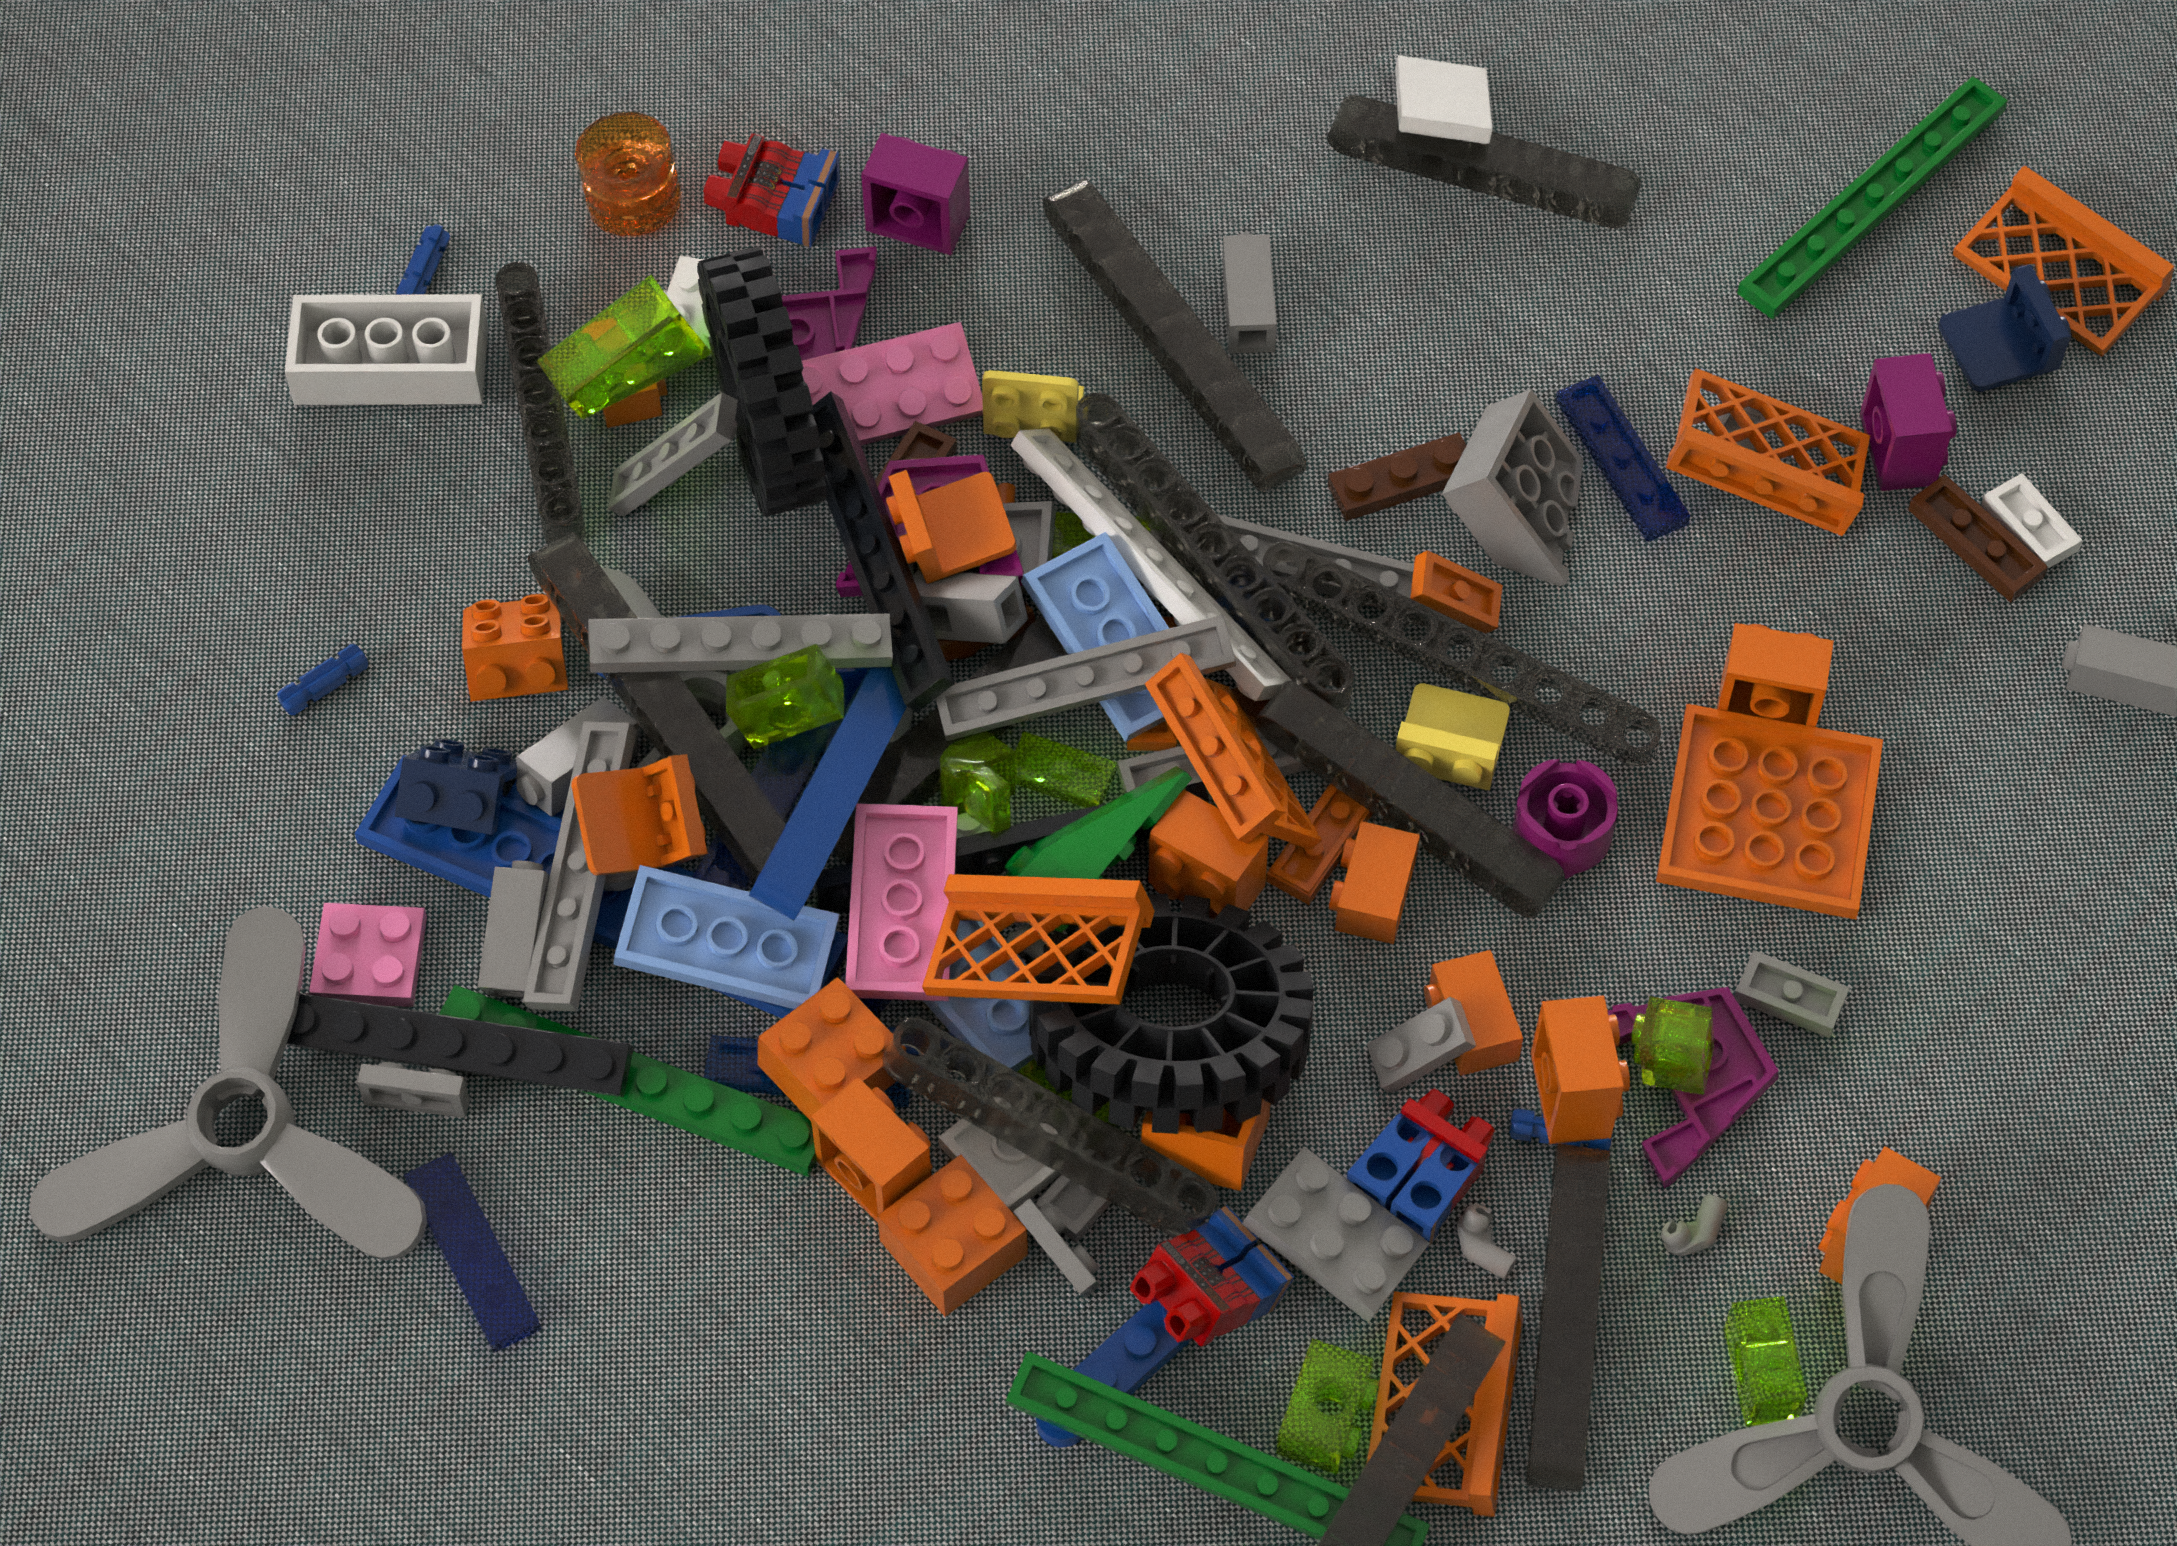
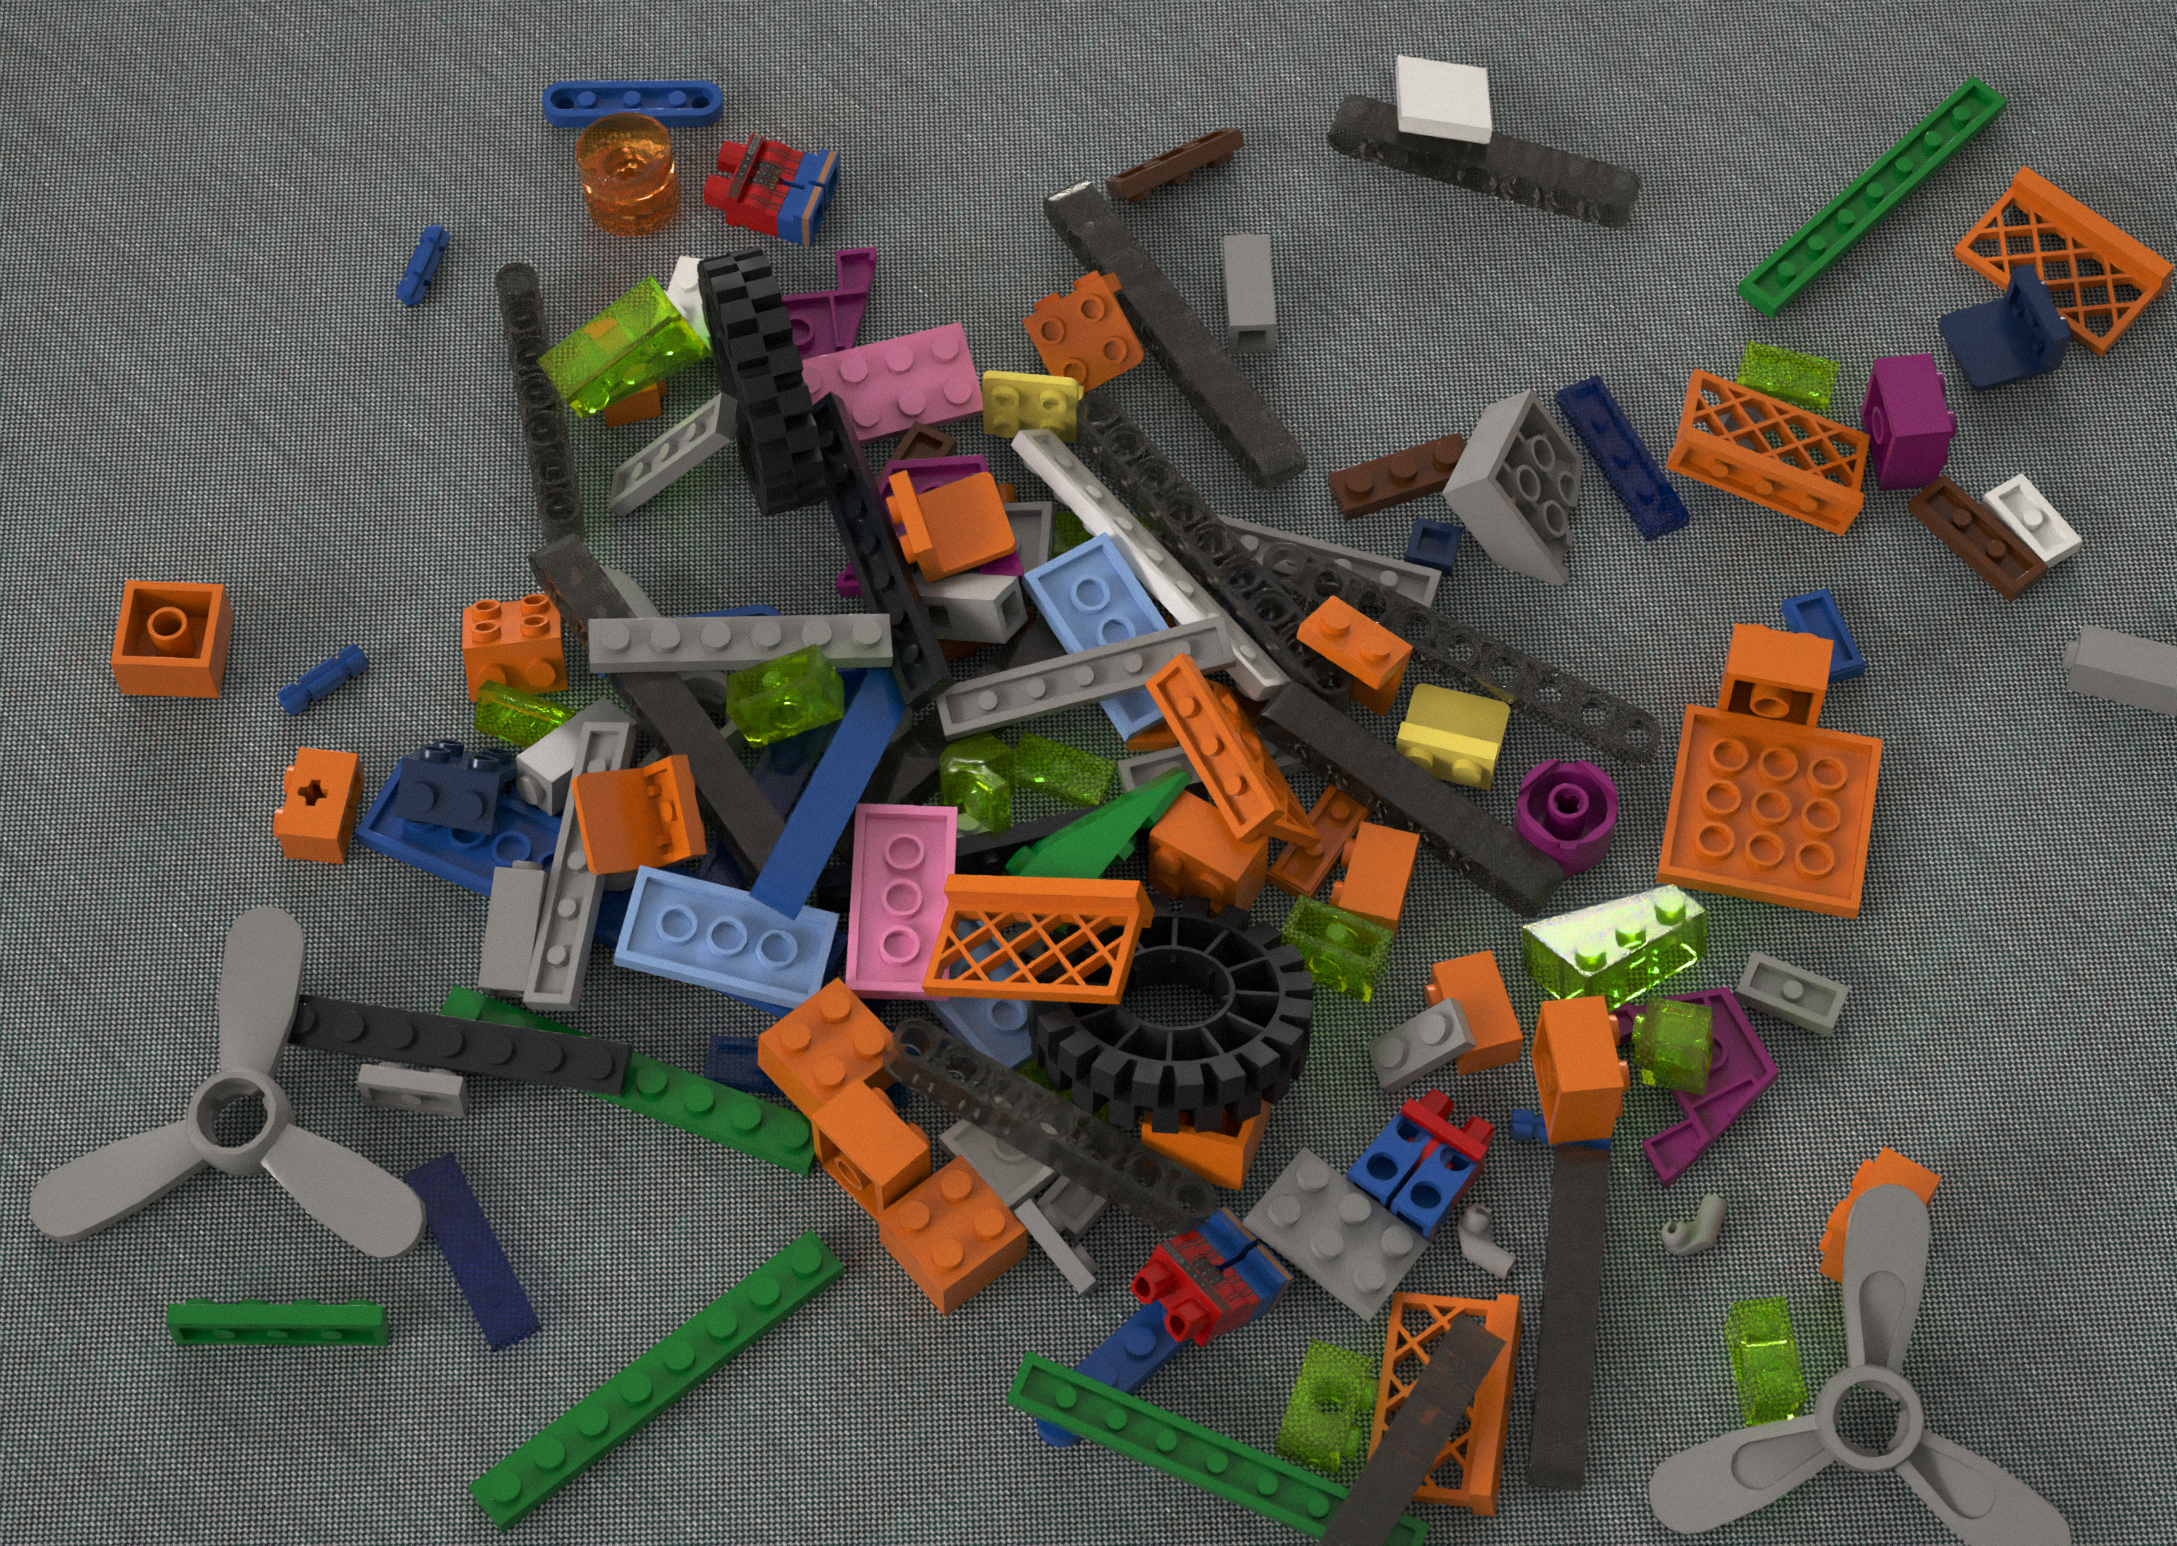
(172, 639): none -> orange brick
(262, 1323): none -> green plate
(319, 805): none -> orange brick
(369, 954): bright pink plate -> none
(387, 349): white brick -> none
(517, 715): none -> clear neon green plate
(655, 1381): none -> green plate
(668, 101): none -> blue plate
(916, 193): magenta brick -> none
(1085, 332): none -> orange bracket
(1175, 165): none -> reddish brown plate
(1339, 947): none -> clear neon green brick
(1362, 649): none -> orange bracket
(1434, 545): none -> dark blue plate
(1456, 592): orange plate -> none
(1616, 945): none -> clear neon green wedge
(1787, 374): none -> clear neon green plate
(1820, 616): none -> blue tile

